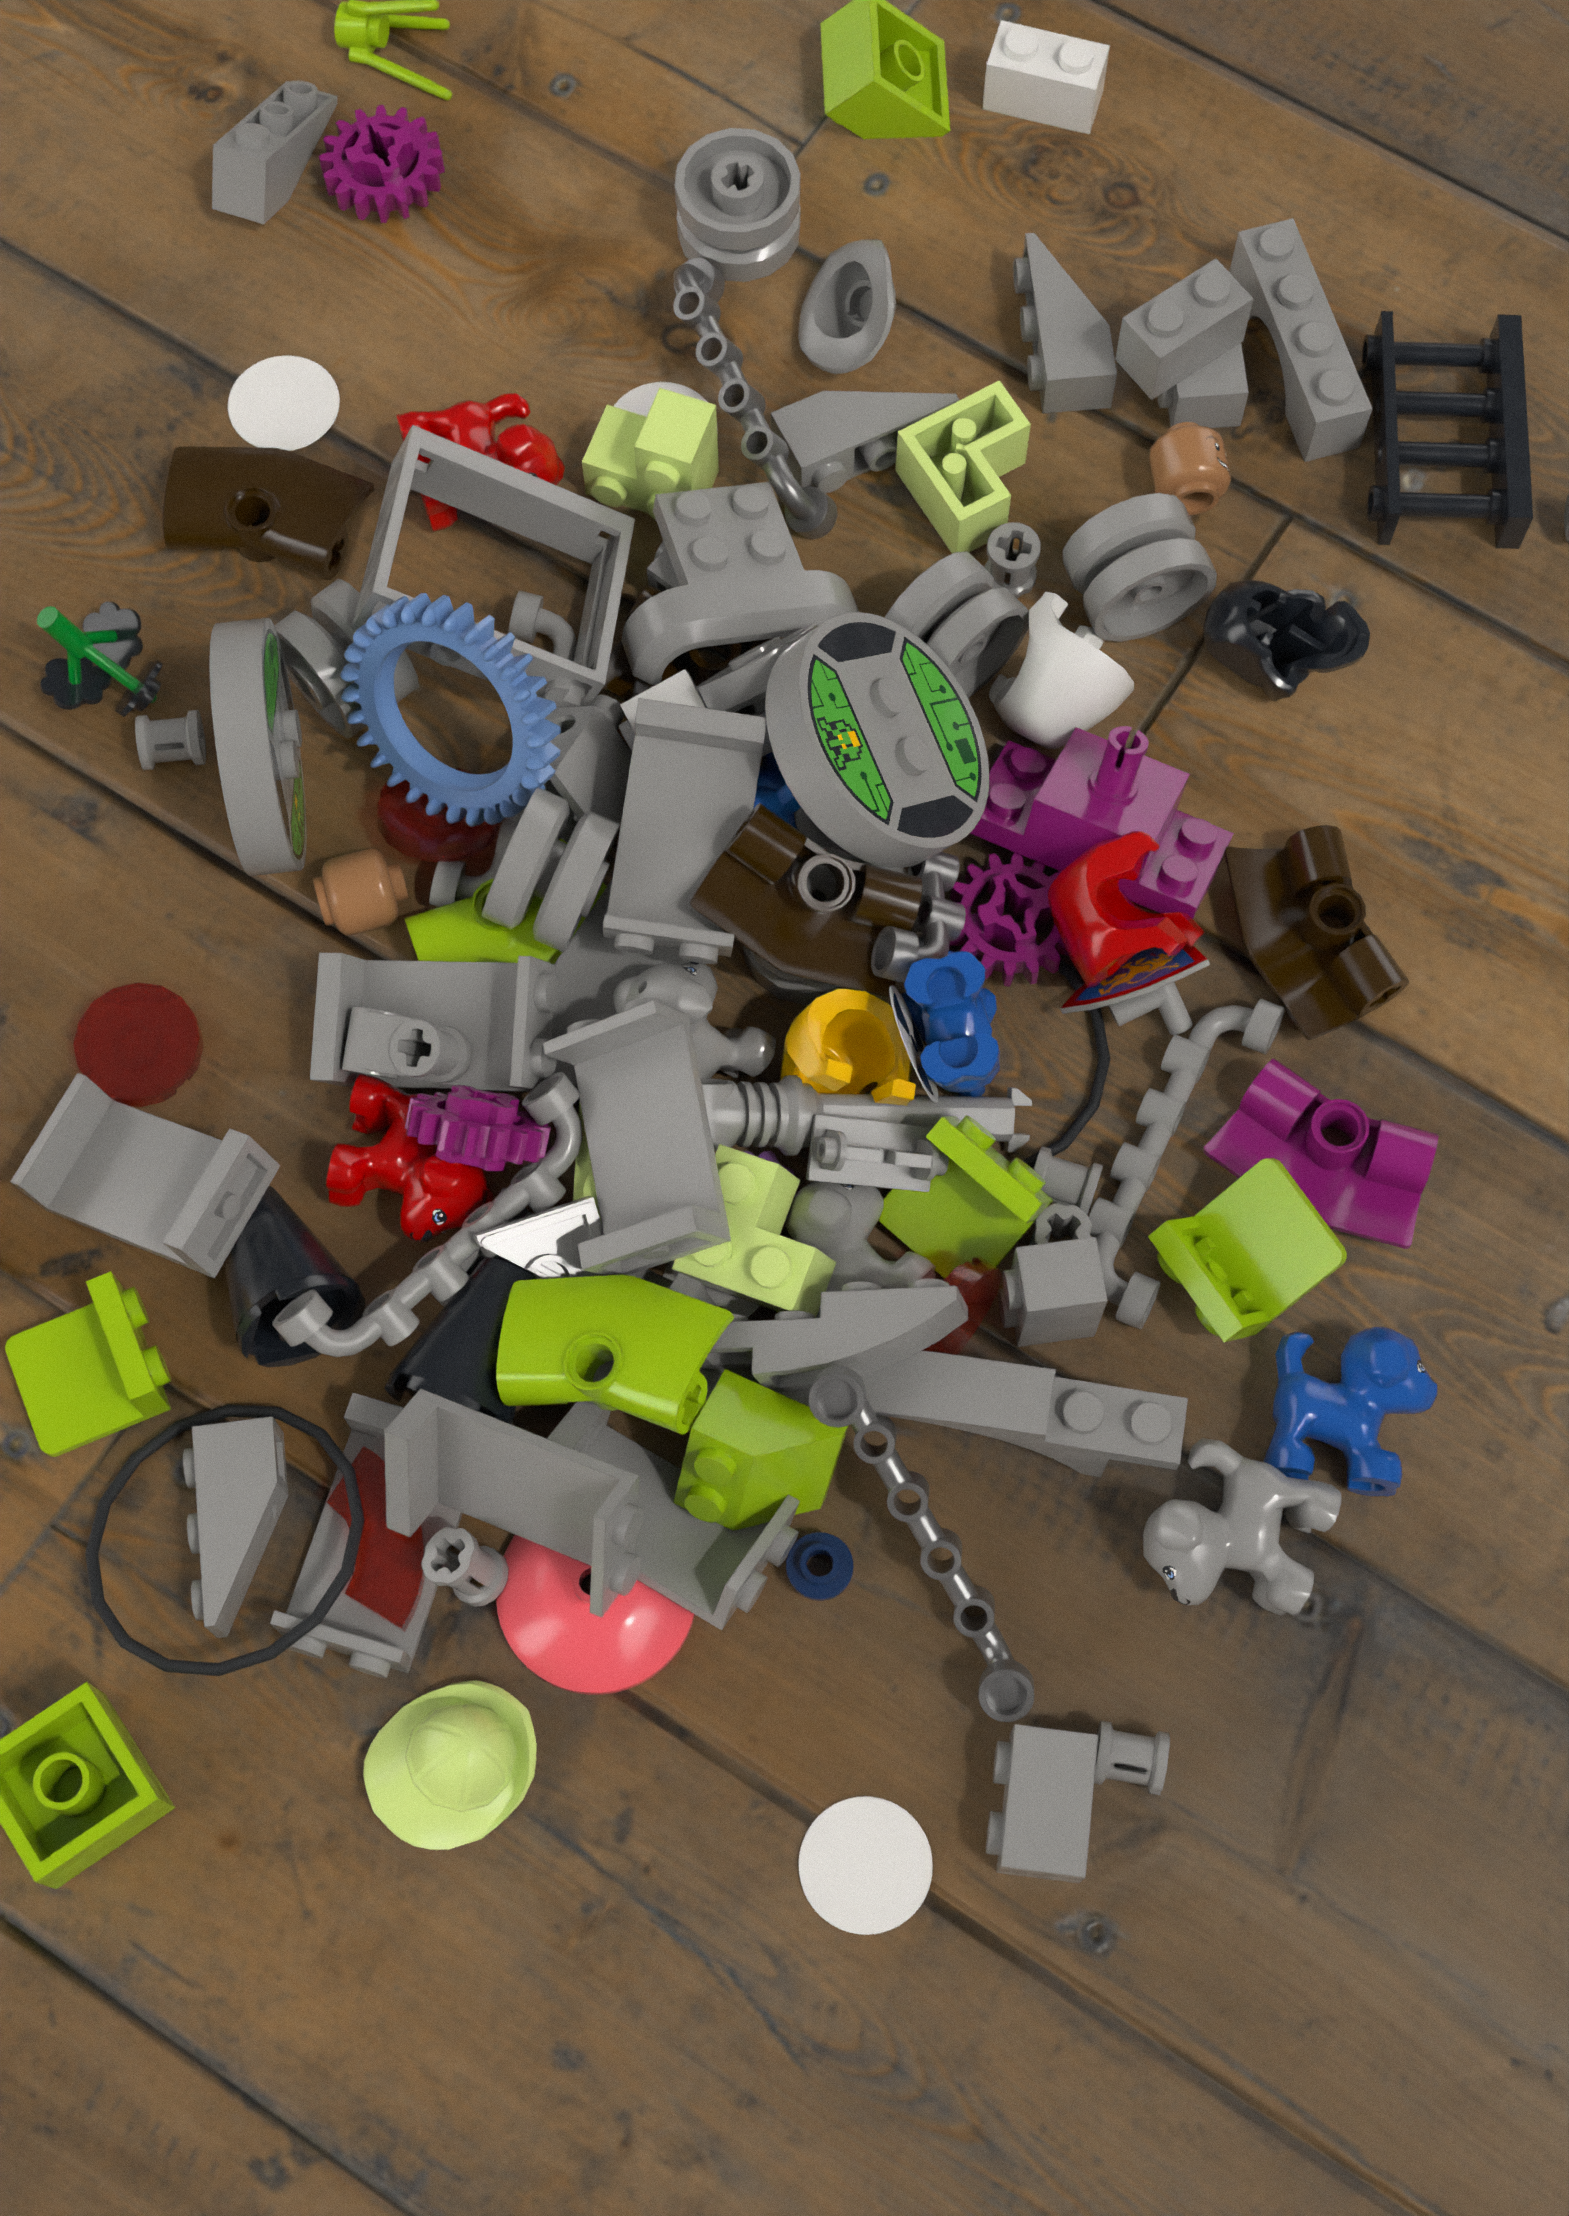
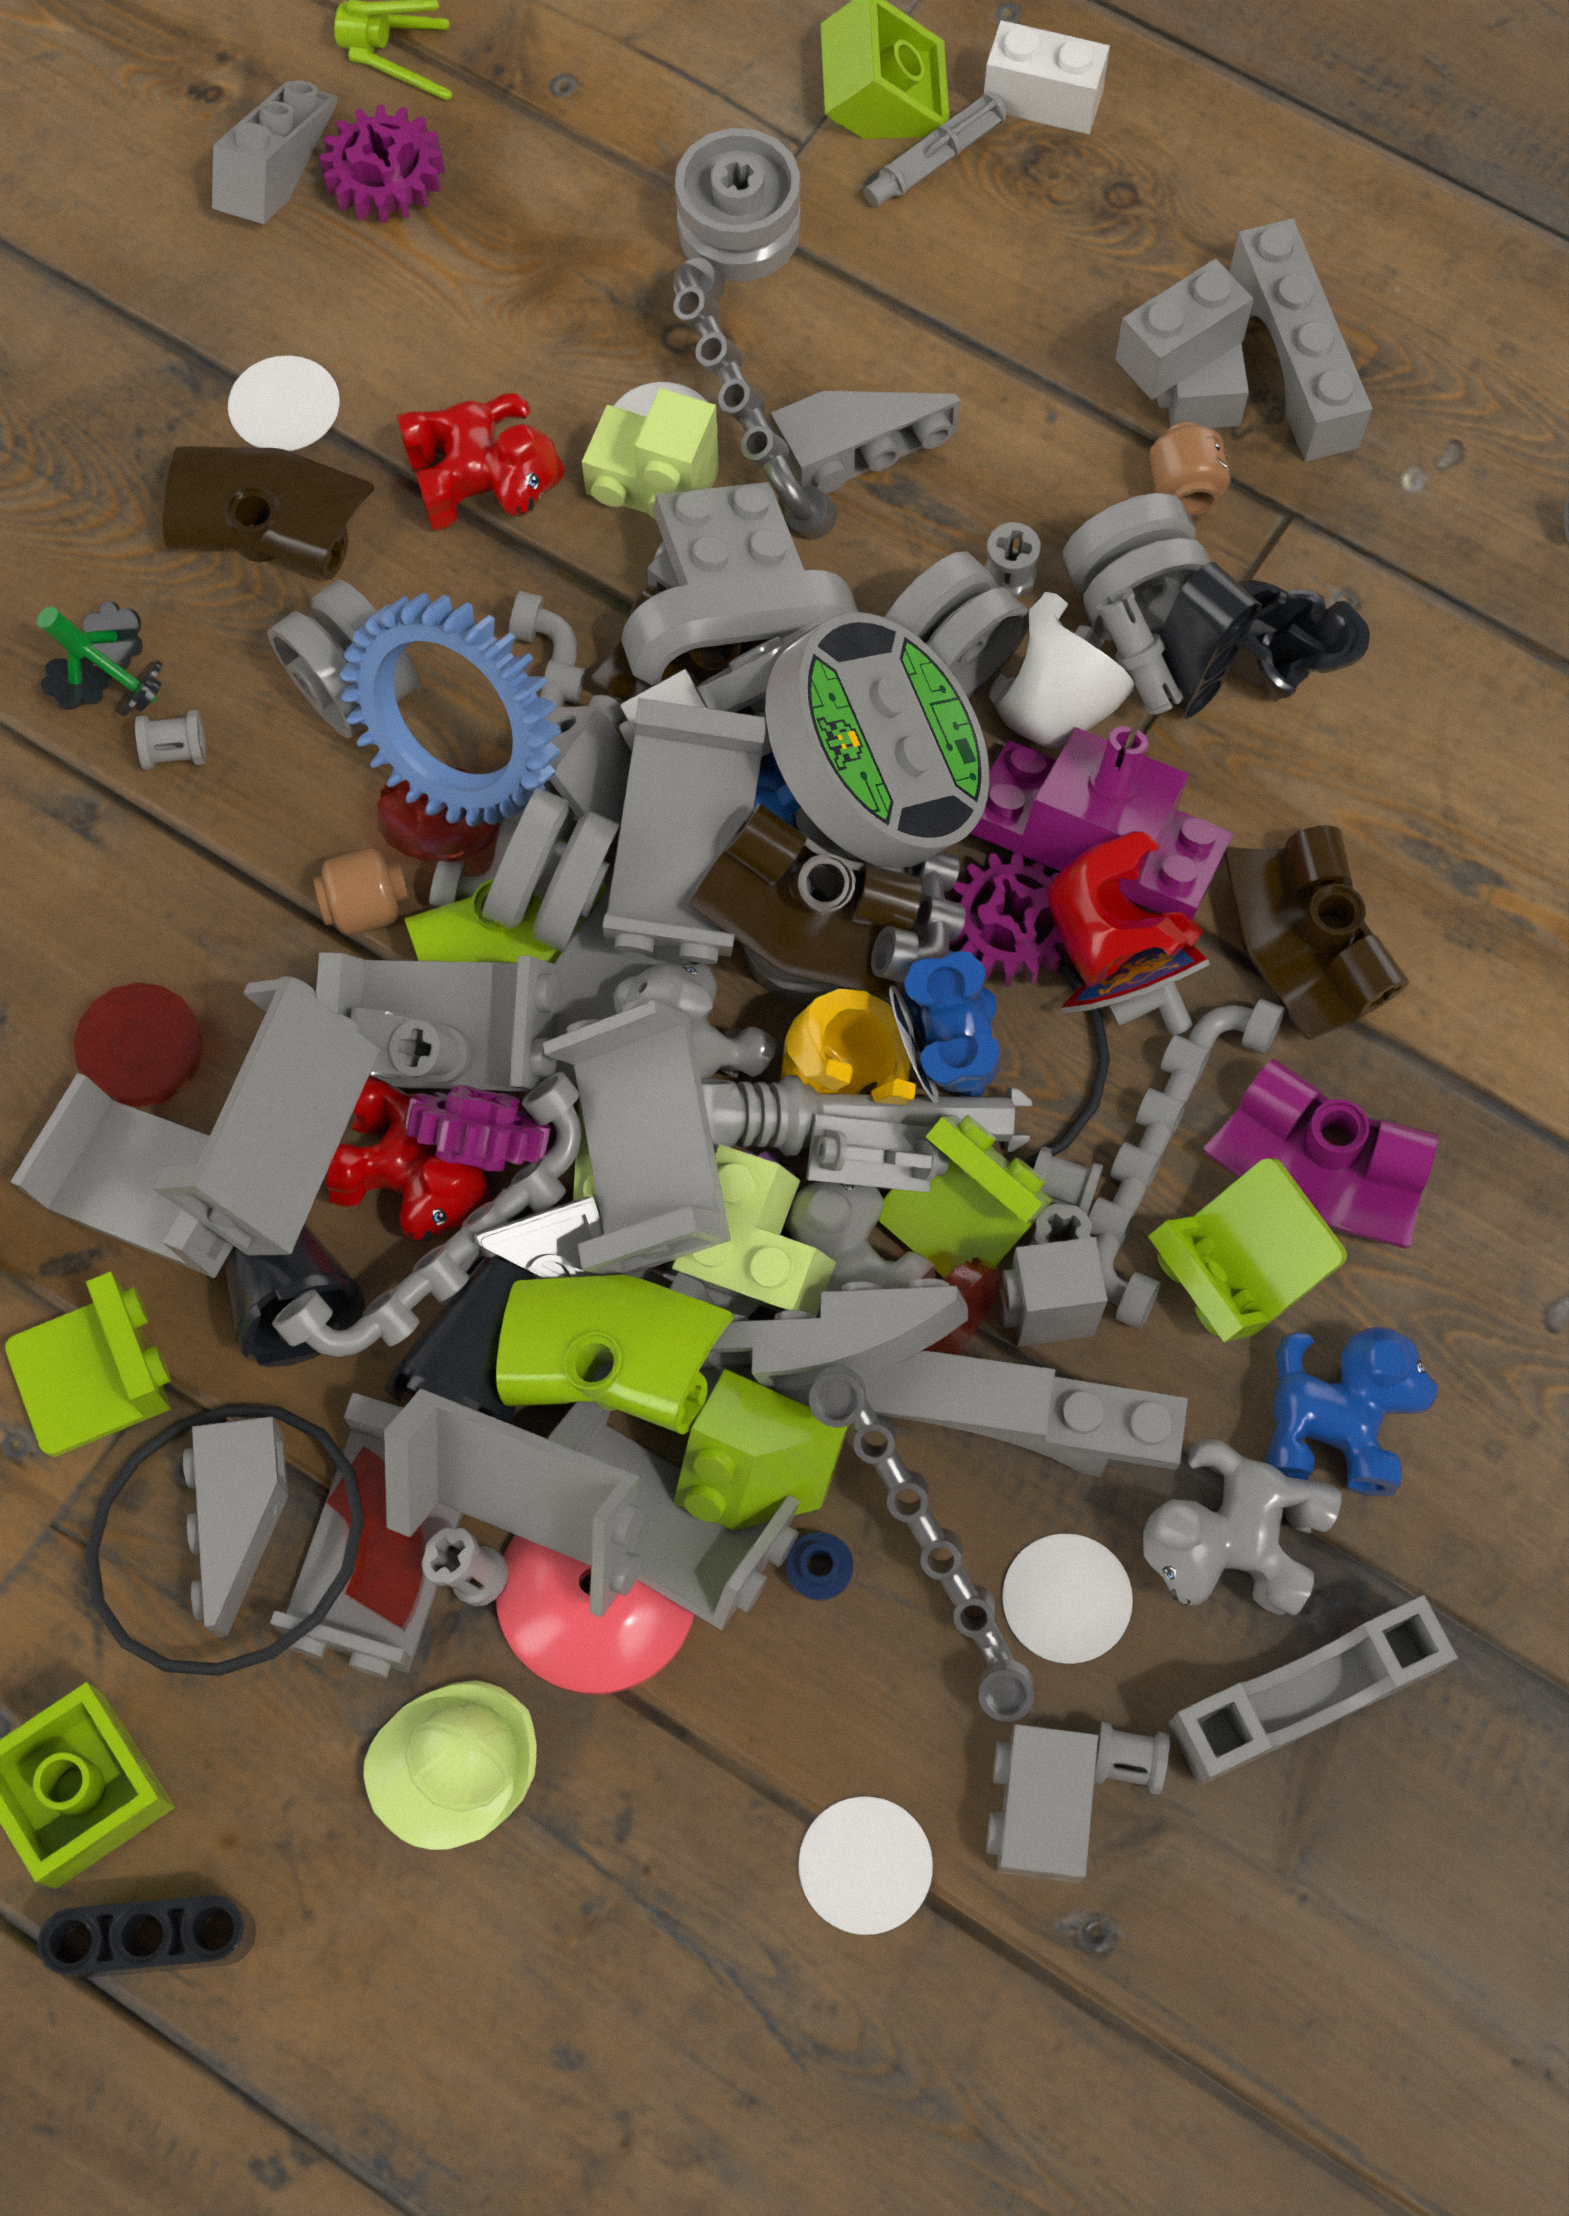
(114, 1930): none -> black beam
(258, 746): light grey piece -> none
(276, 1123): none -> light grey panel
(525, 507): light grey window -> none
(848, 307): light grey hat -> none
(936, 149): none -> light grey piece
(956, 463): yellowish green brick -> none
(1067, 1598): none -> white sticker
(1068, 335): light grey slope -> none
(1139, 651): none -> light grey pin
(1205, 635): none -> black beam
(1311, 1691): none -> light grey arch
(1500, 405): black fence -> none

